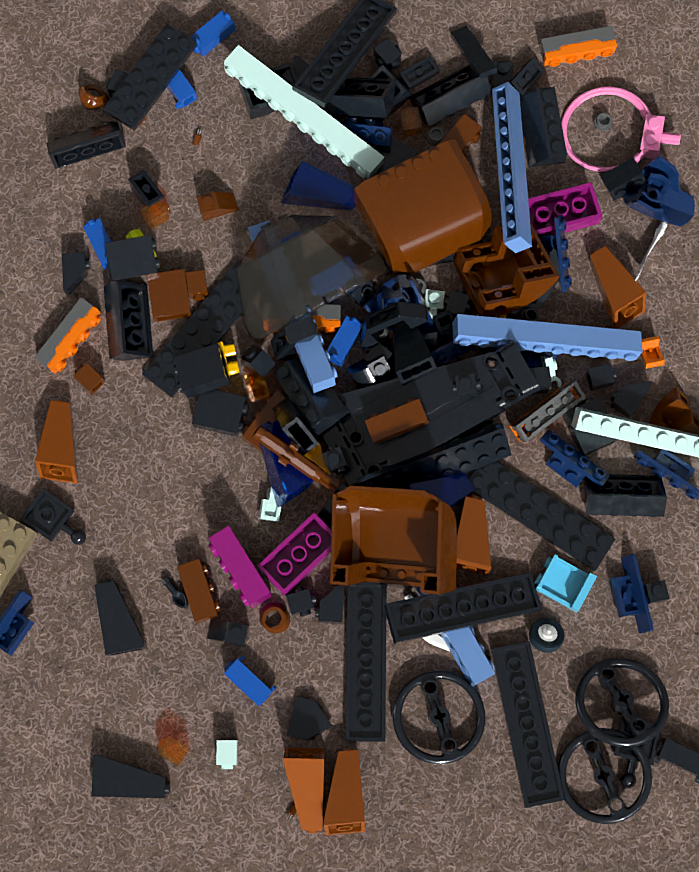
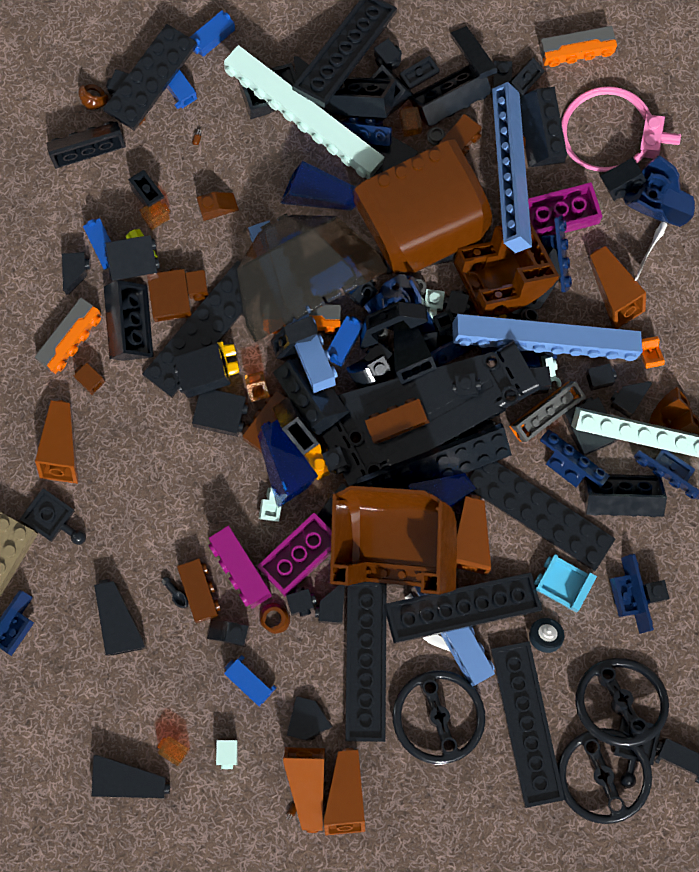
(257, 361): black slope -> none
(290, 455): reddish brown piece -> none
(603, 121): dark grey plate -> none

